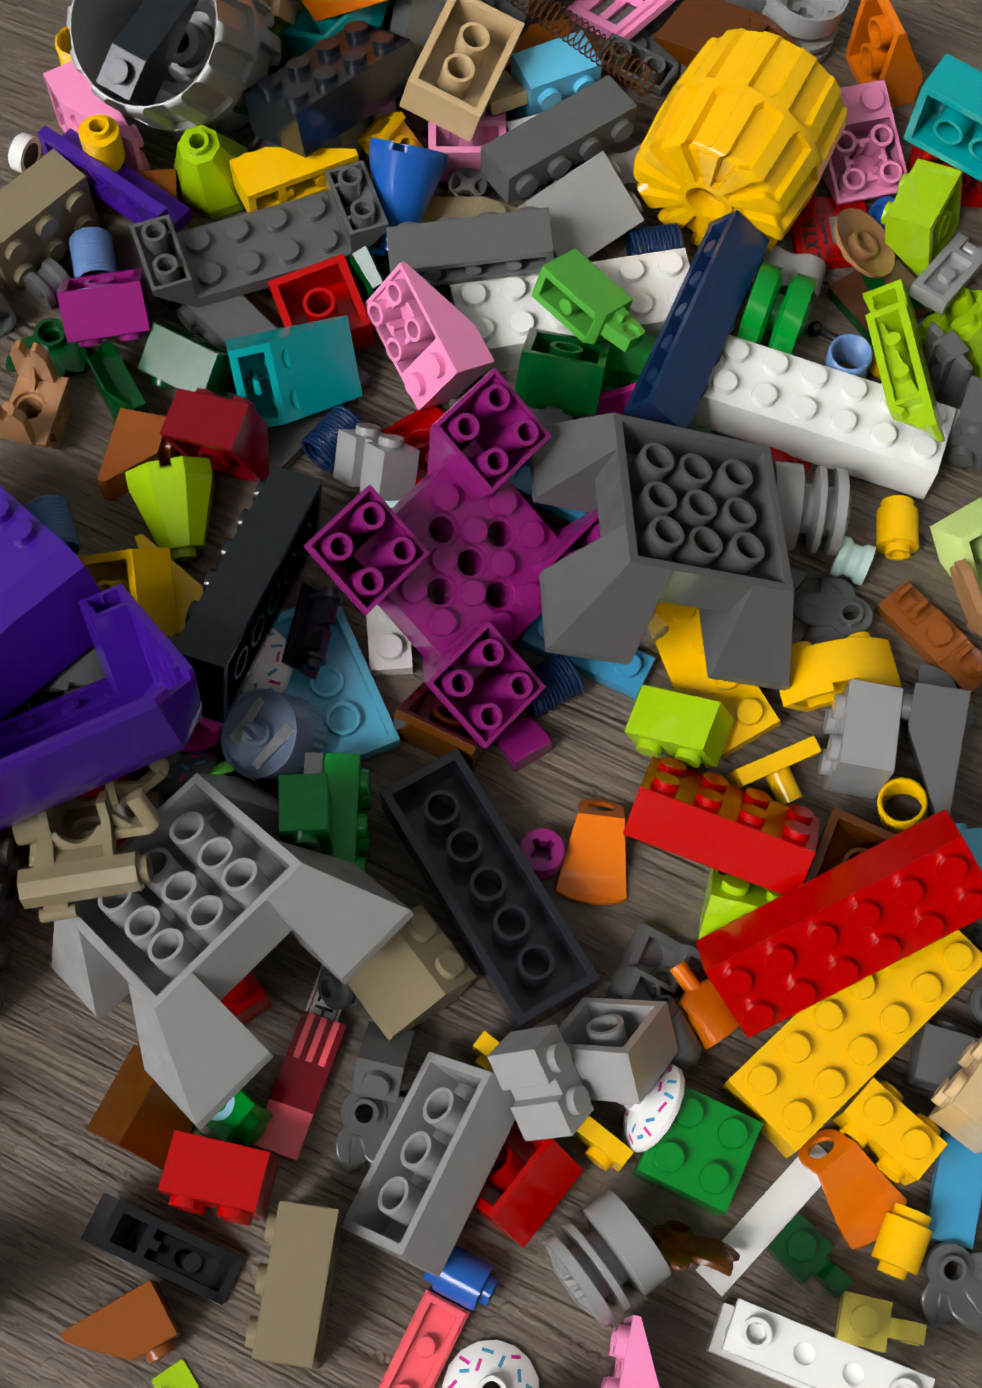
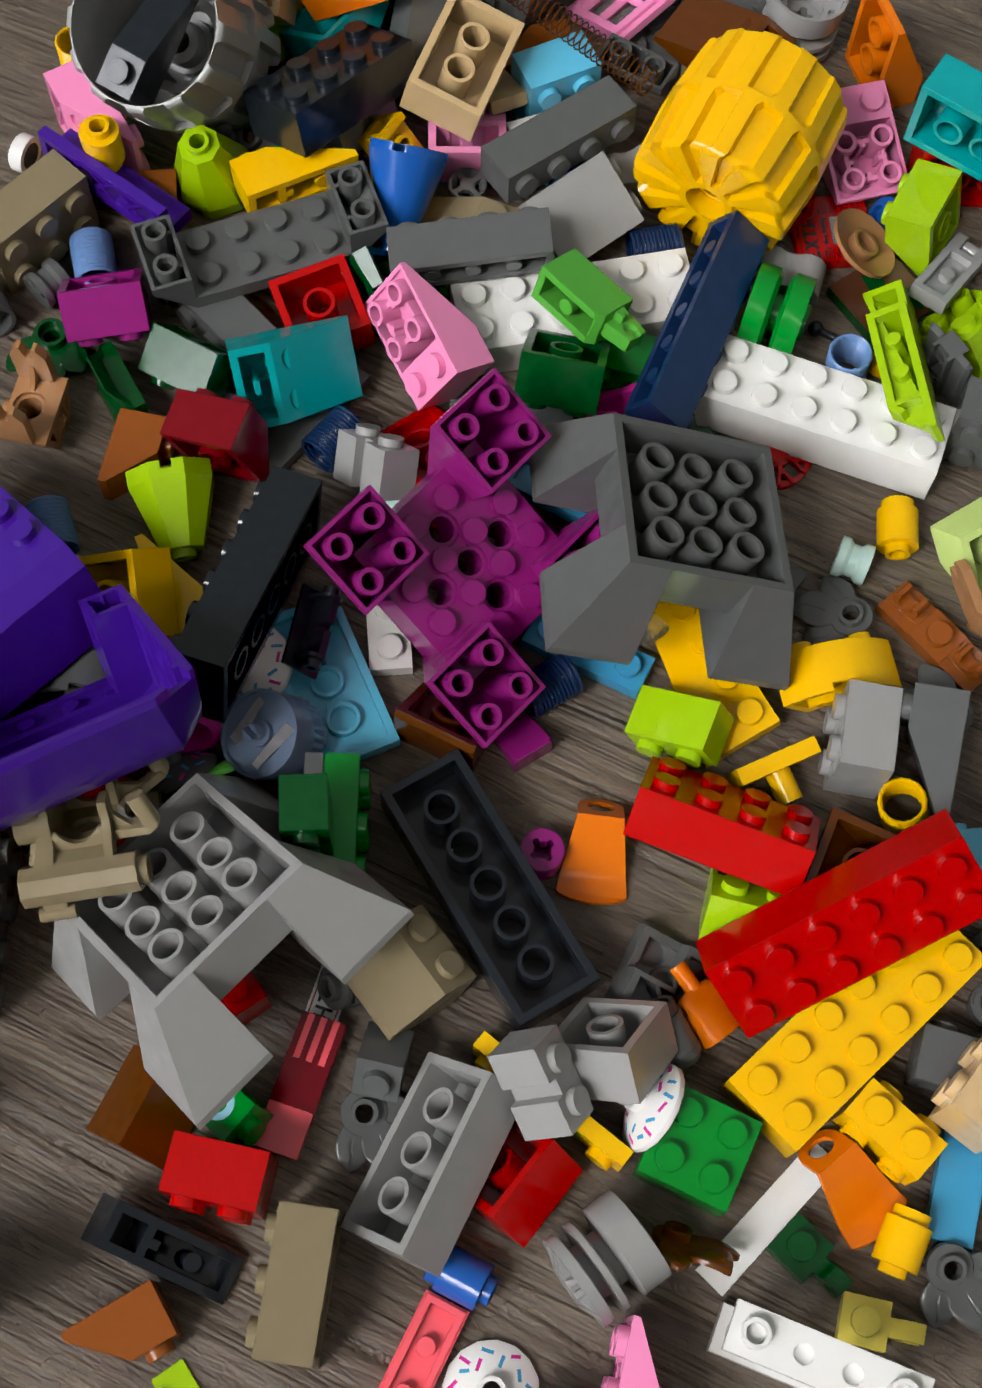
(813, 509): light grey wheel -> none

